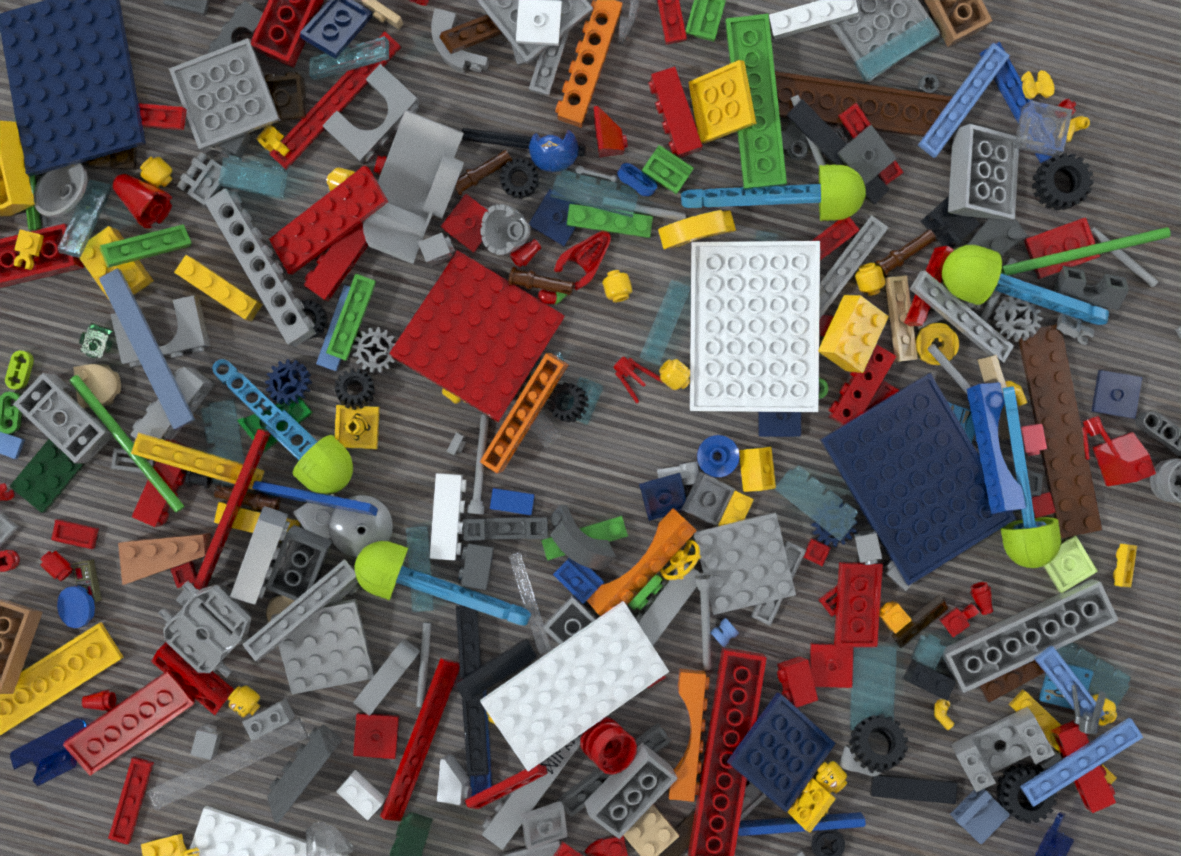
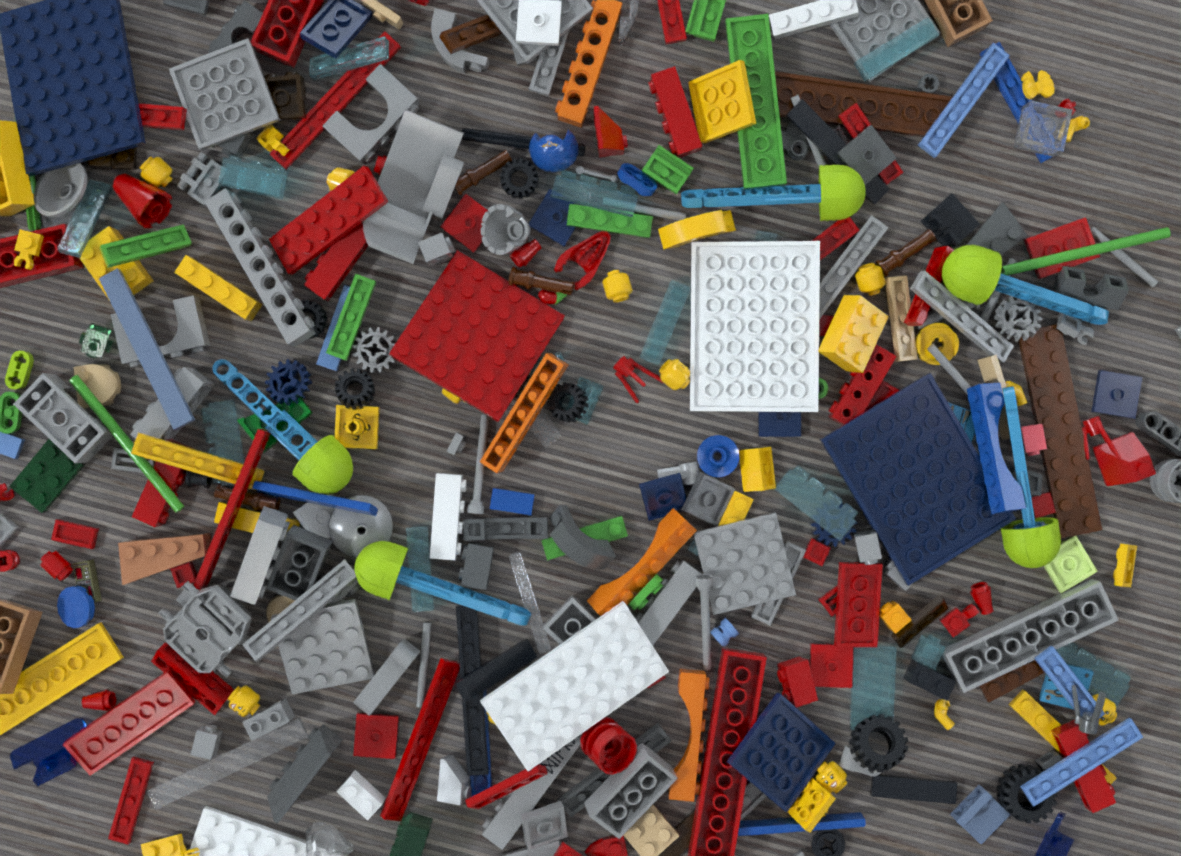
(578, 579): blue plate -> none
(680, 559): yellow wheel -> none
(983, 173): light grey slope -> none
(1022, 739): light grey plate -> none
(1078, 175): black tyre -> none

